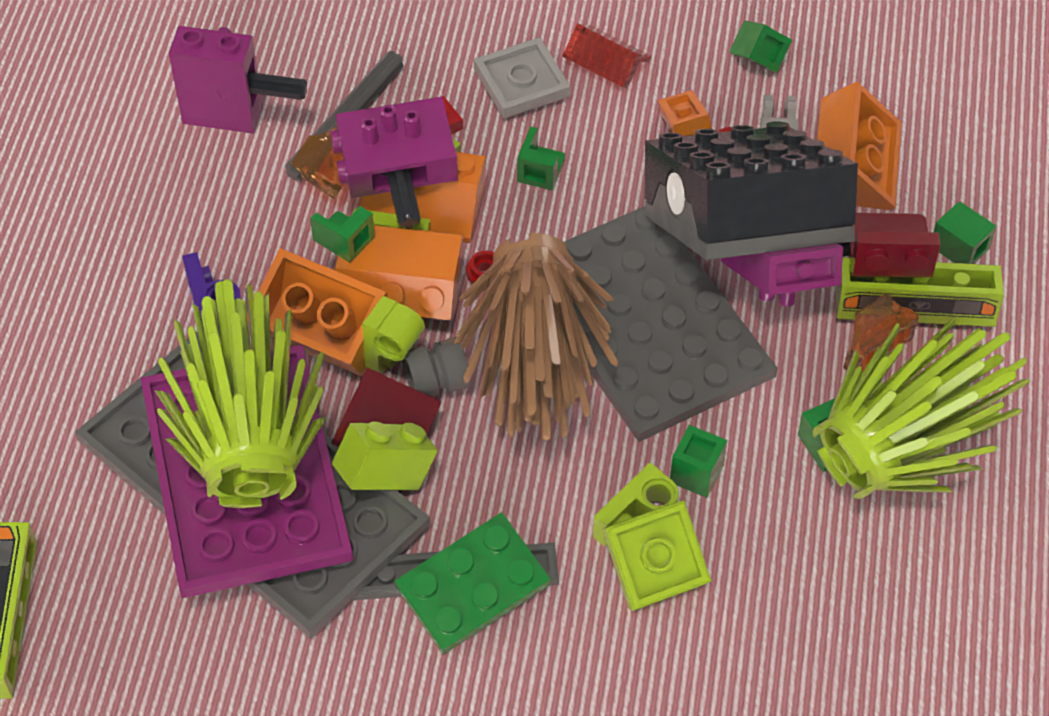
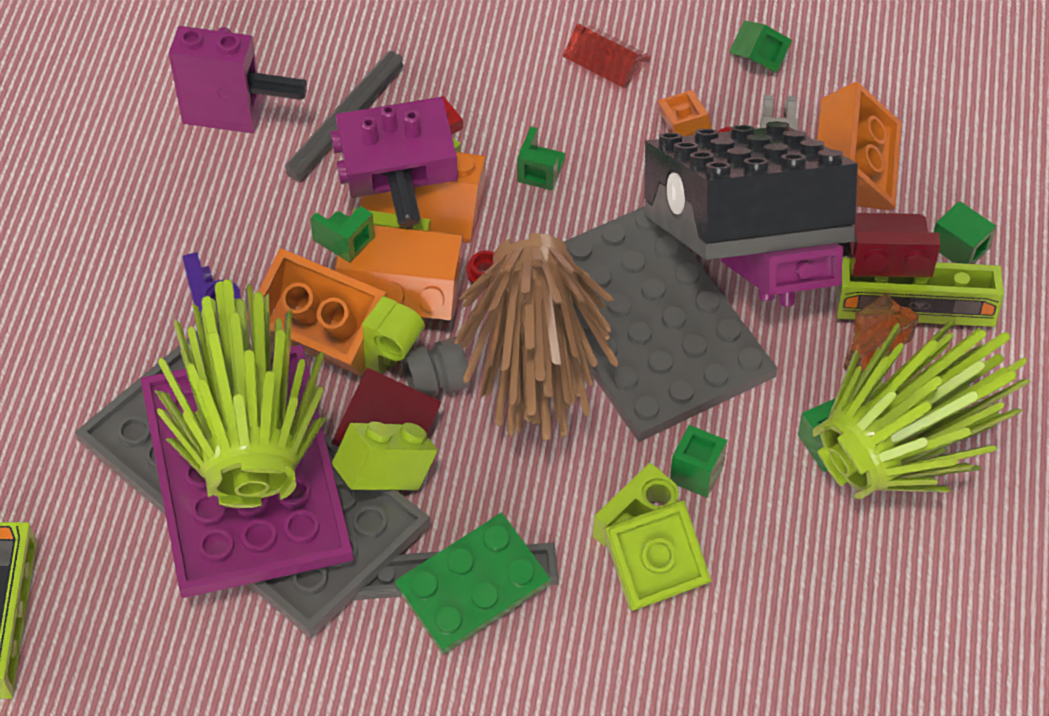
(318, 163): clear orange slope -> none
(521, 77): light grey plate -> none

